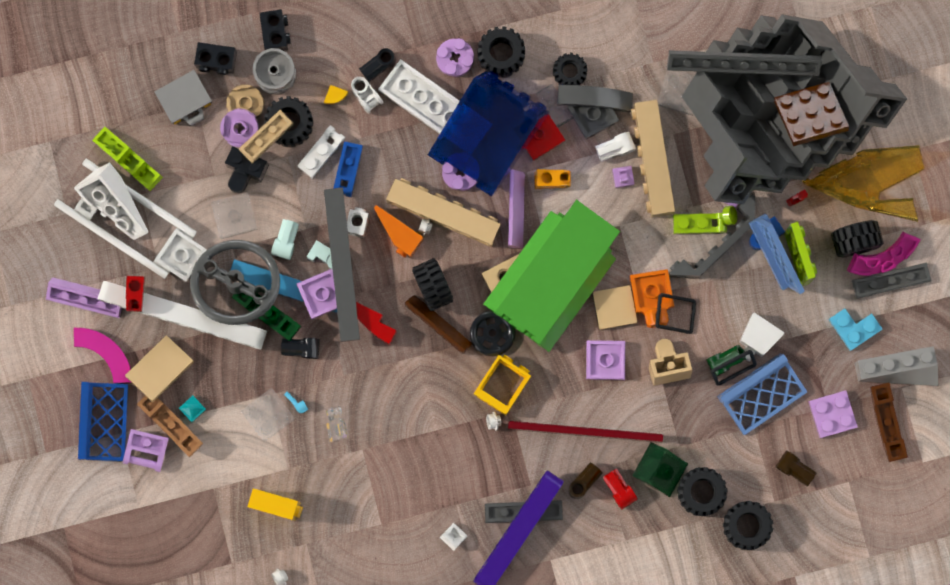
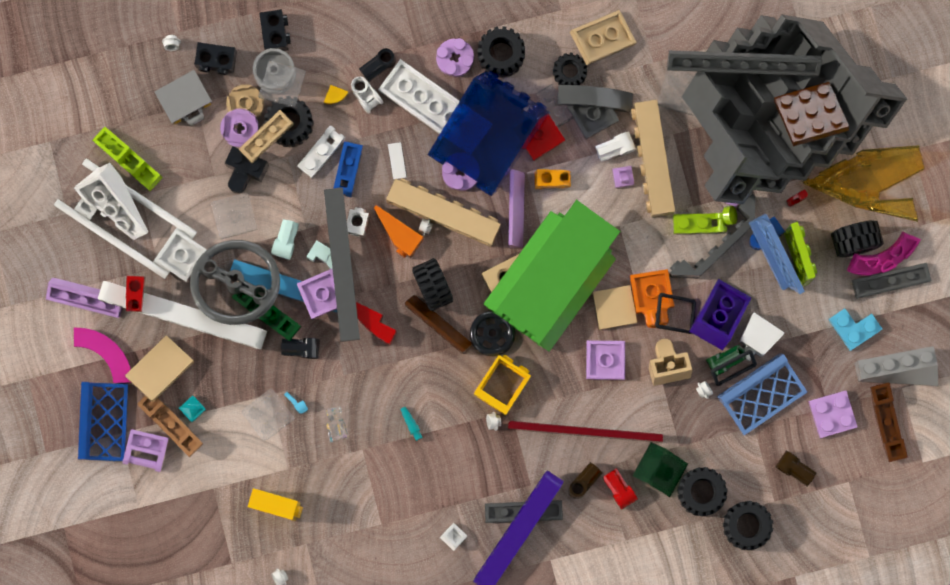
(171, 43): none -> white plate
(282, 84): none -> clear plate
(397, 160): none -> white sticker
(411, 424): none -> teal animal
(603, 37): none -> tan tile
(704, 390): none -> white plate
(720, 314): none -> dark purple slope

